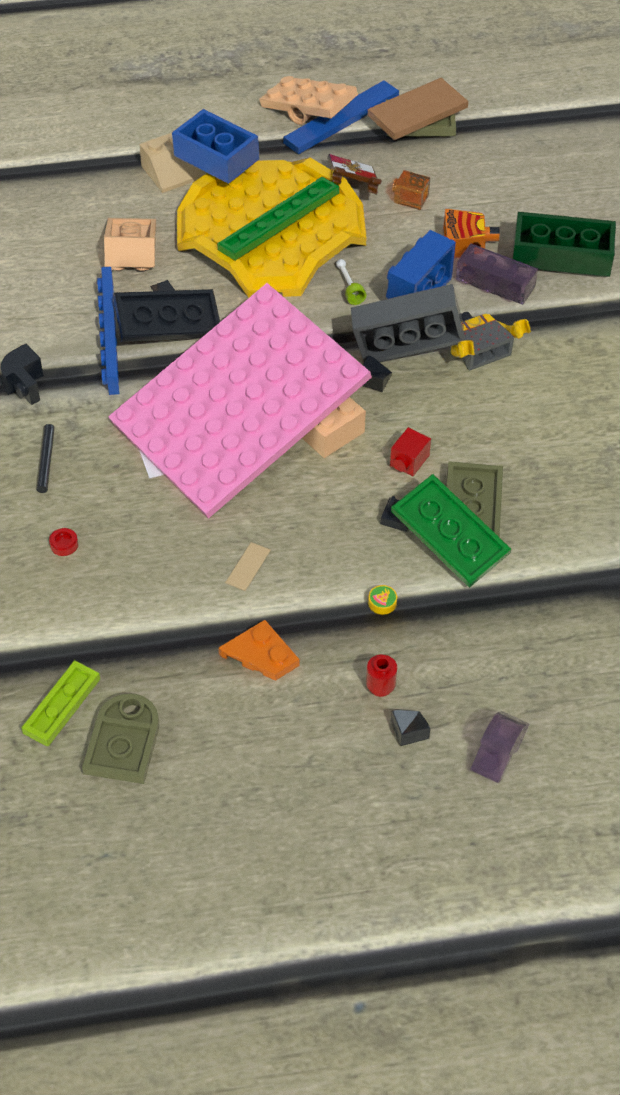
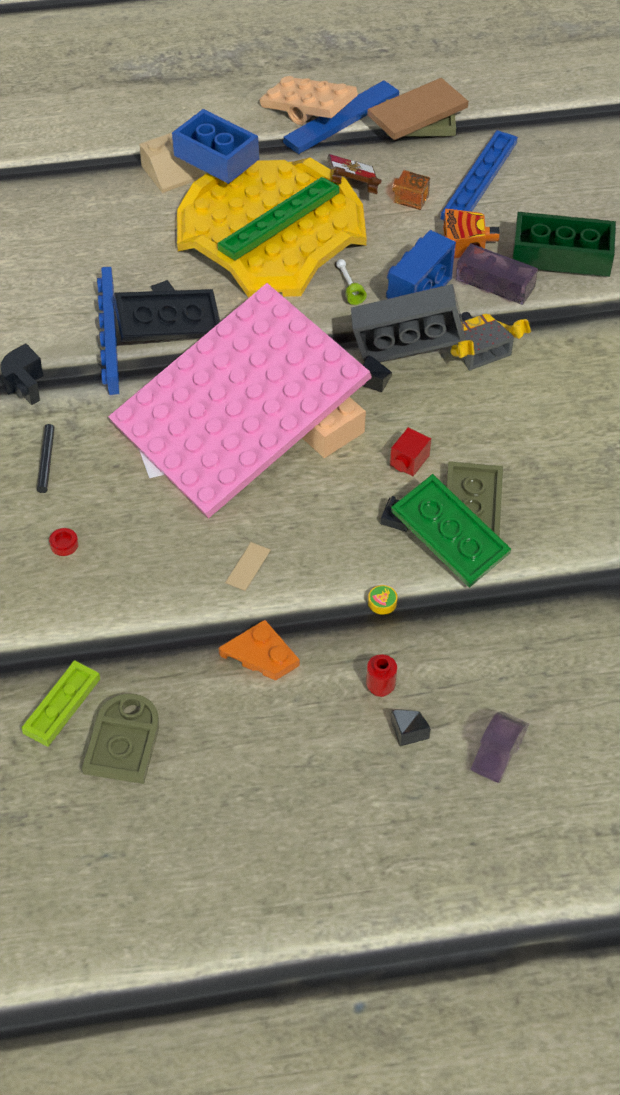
(130, 243): light nougat slope -> none
(482, 172): none -> blue tile

